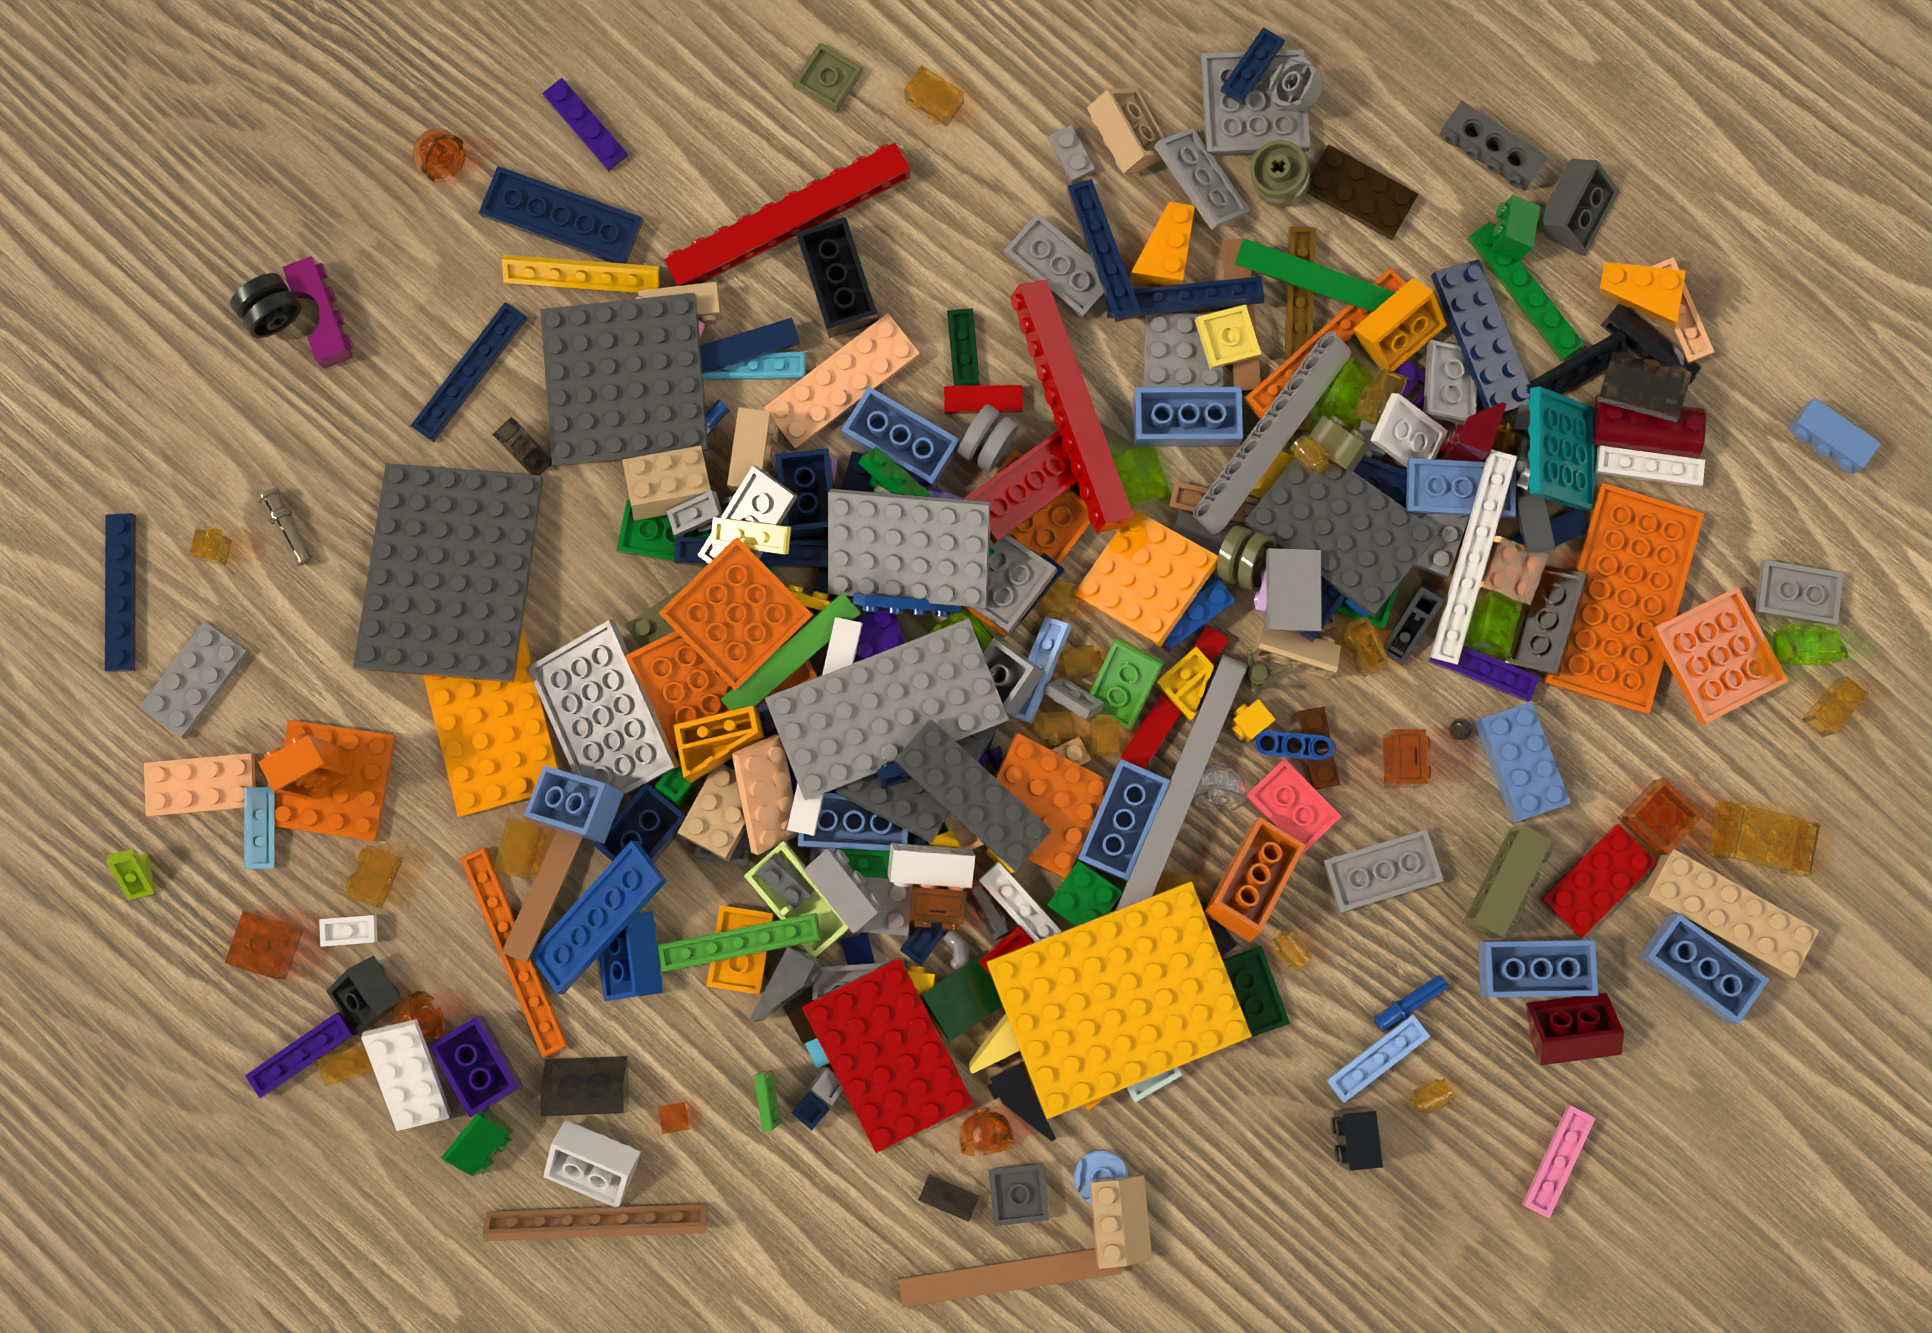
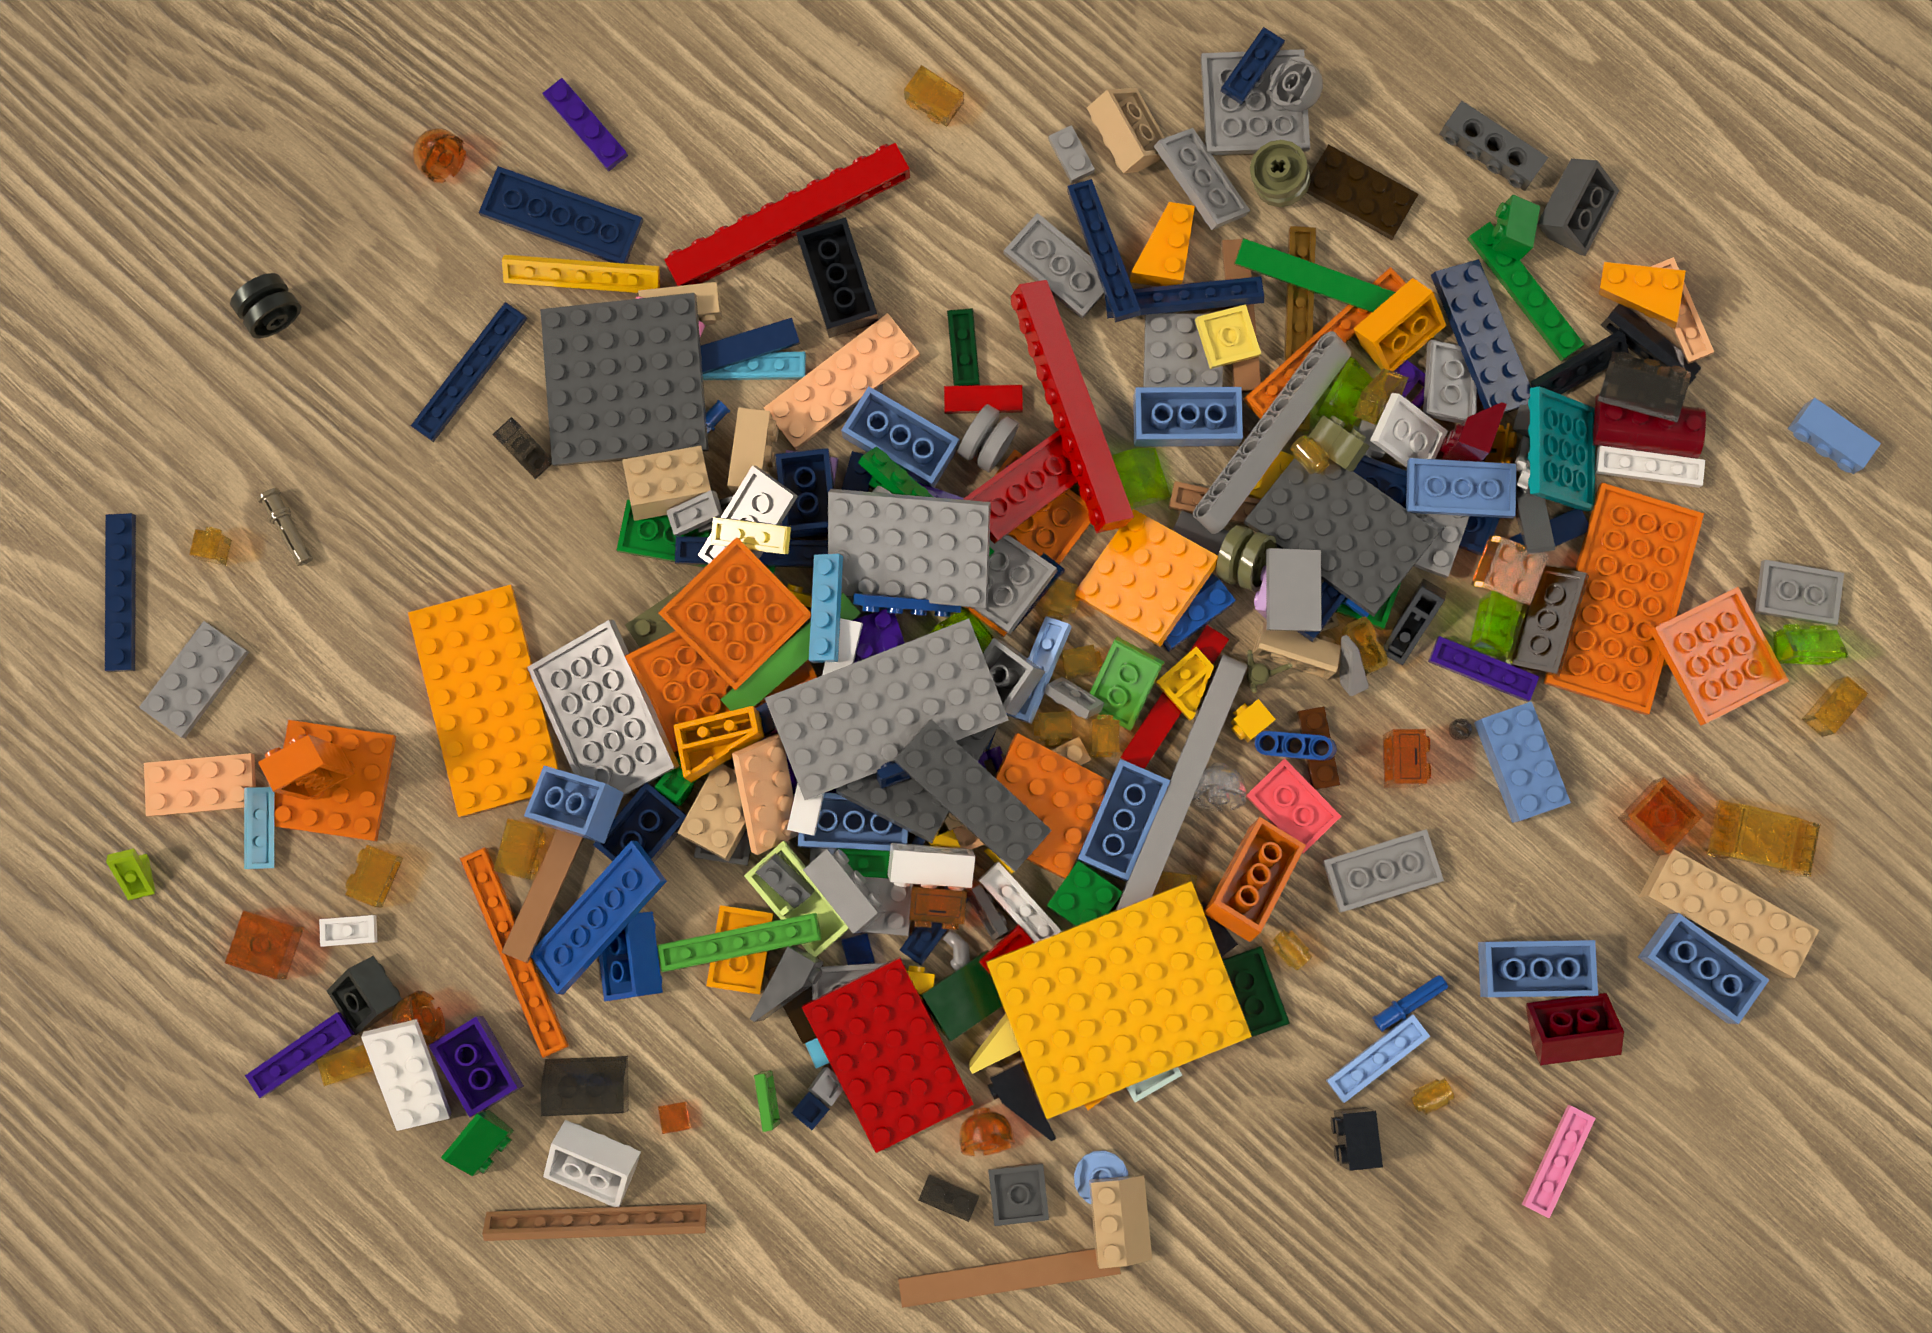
(328, 340): magenta arch -> none
(449, 573): dark grey plate -> none
(826, 608): none -> dark azure plate
(828, 77): olive tile -> none
(1352, 671): none -> light grey slope
(1473, 556): white tile -> none
(1508, 881): olive brick -> none
(1598, 880): red plate -> none

